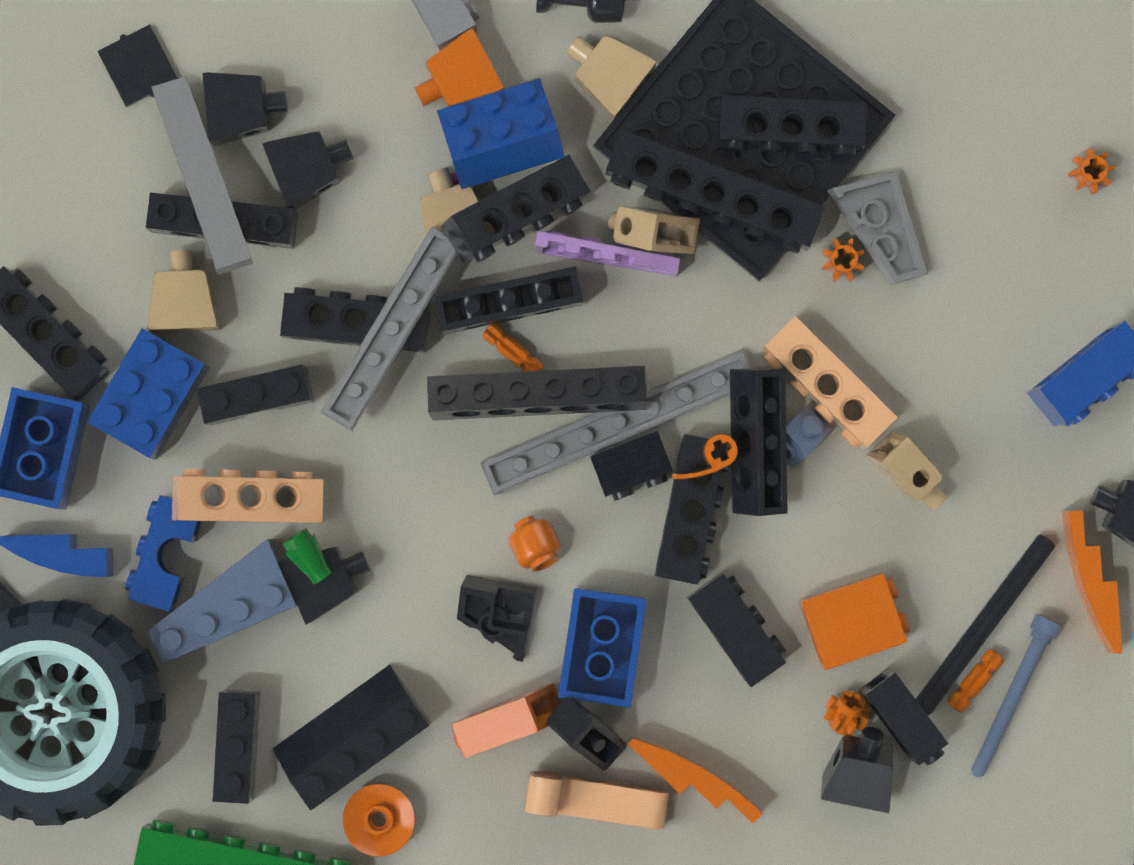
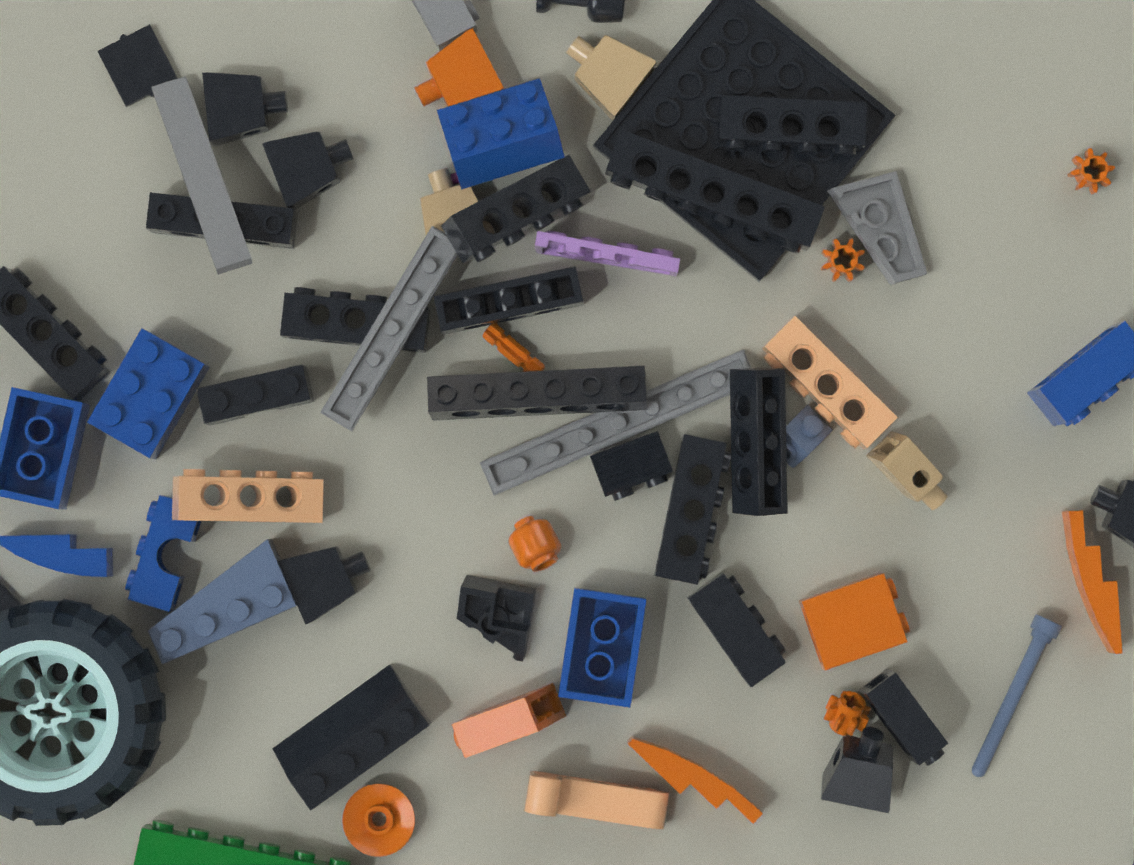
(182, 298): tan torso -> none
(236, 746): black brick -> none
(307, 555): green cone -> none
(586, 733): black brick -> none
(640, 226): tan torso -> none
(714, 464): orange panel -> none
(975, 681): orange axle -> none
(985, 623): black axle -> none

